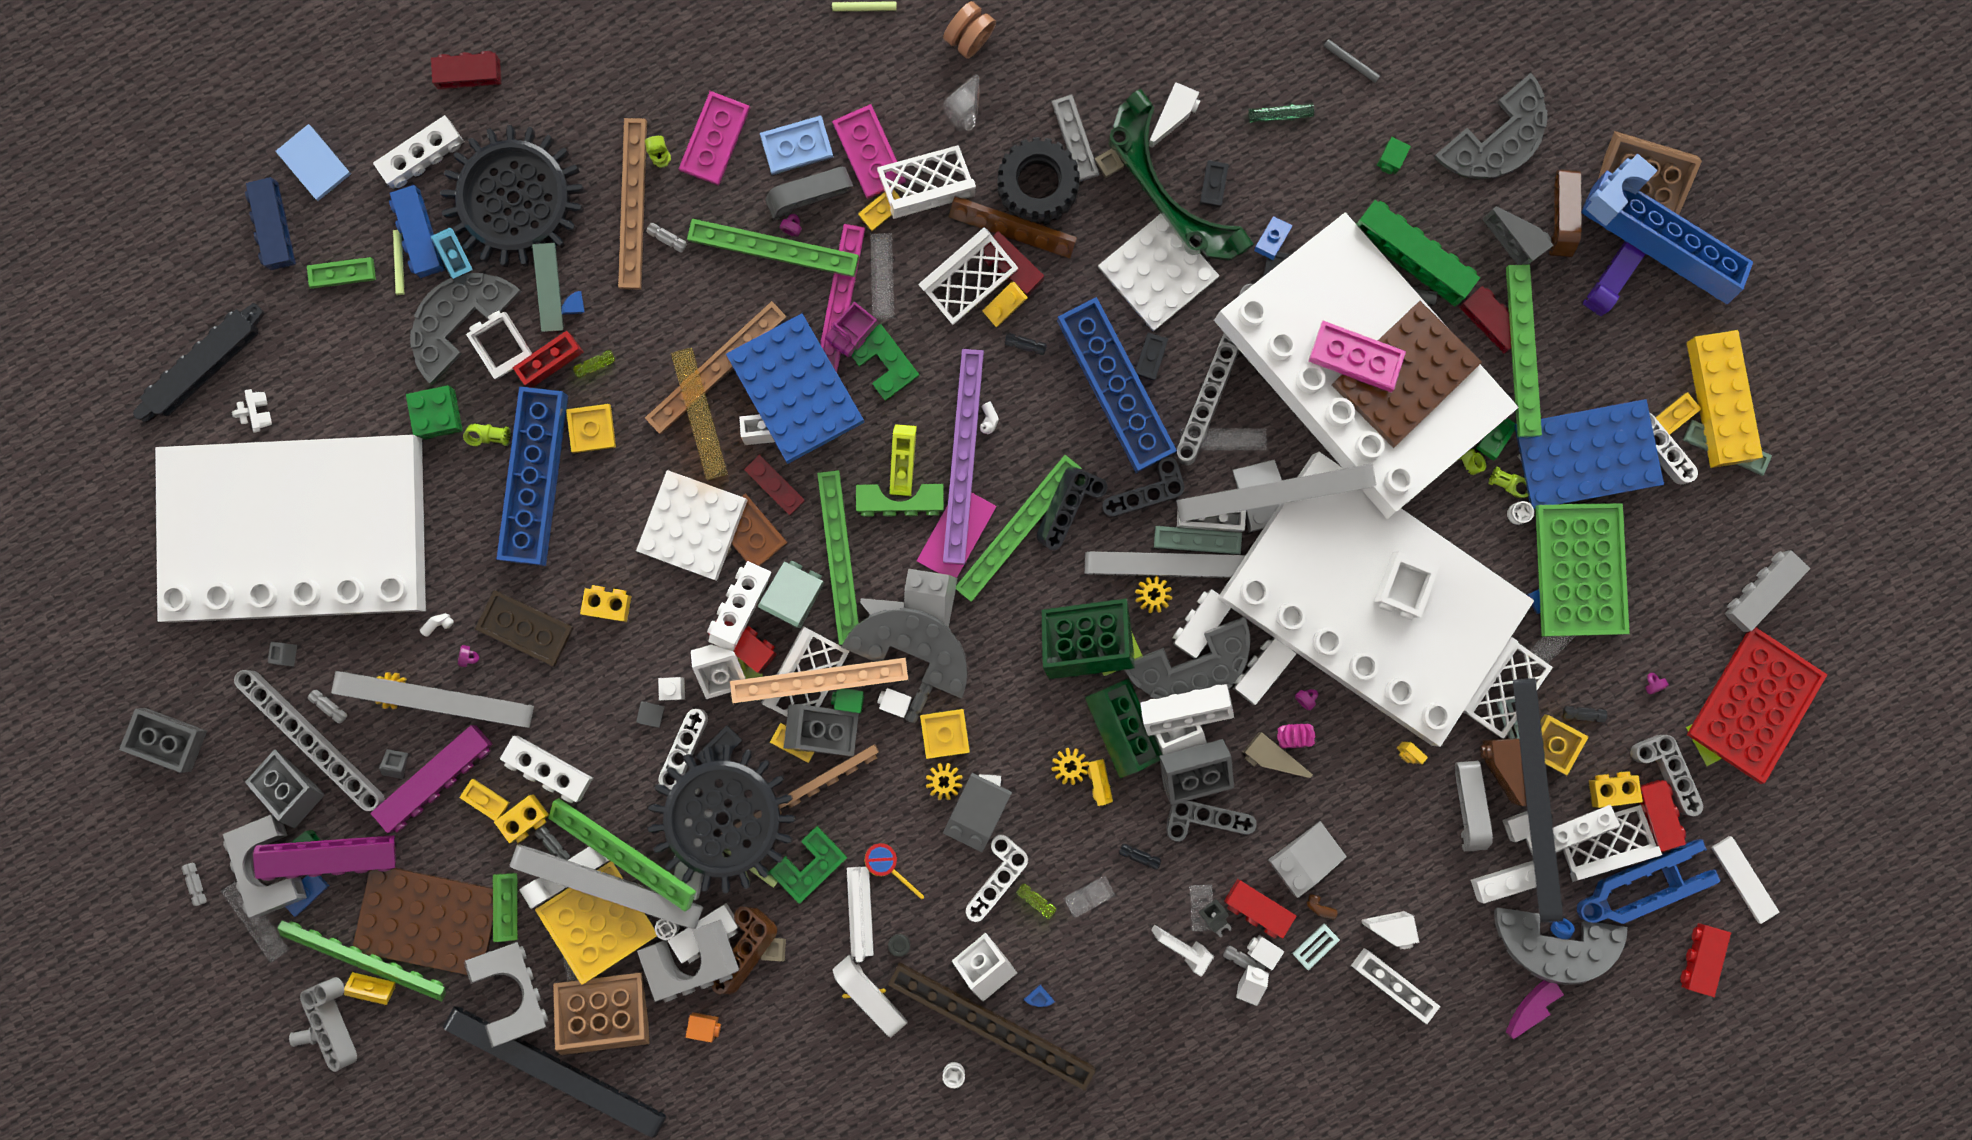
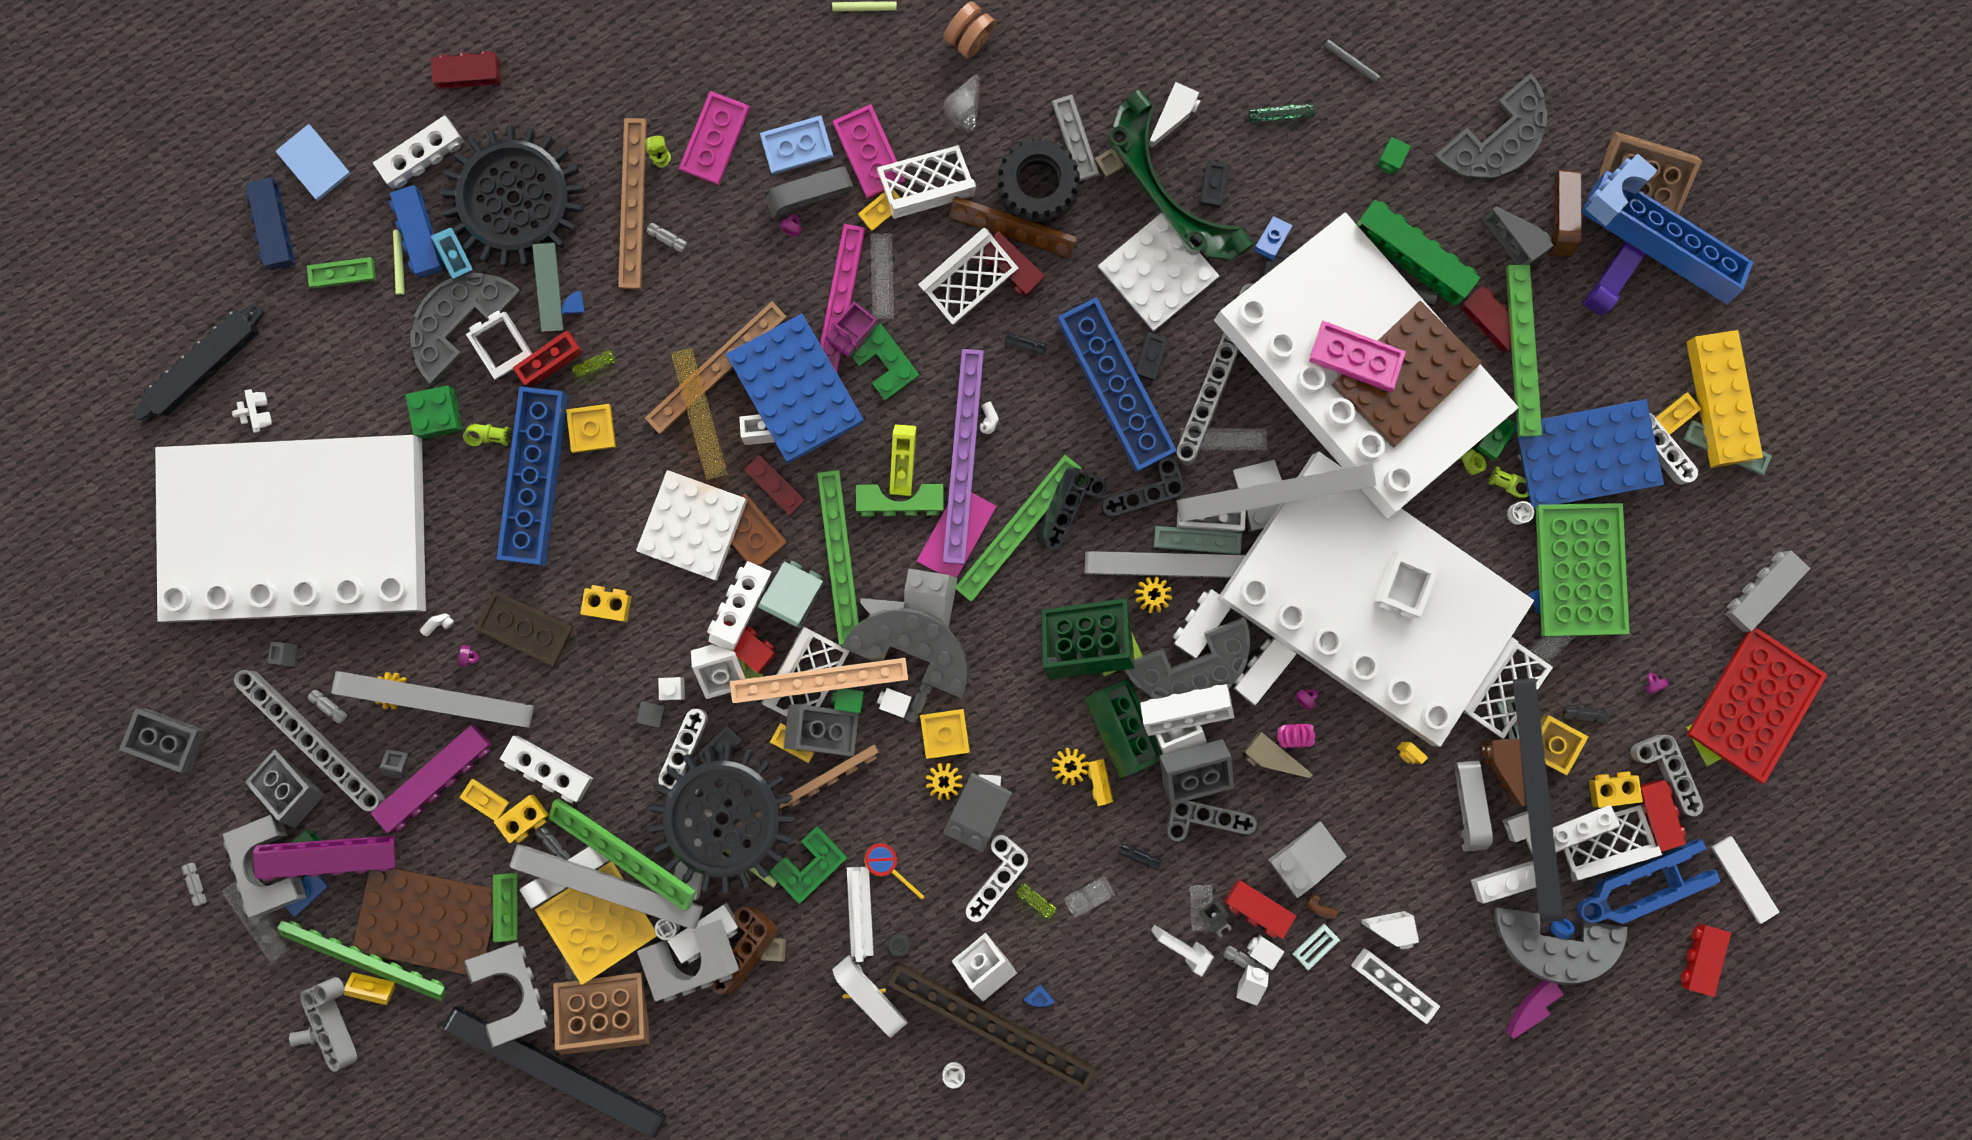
(703, 1027): orange brick -> none
(773, 248): bright green plate -> none
(1005, 304): yellow plate -> none

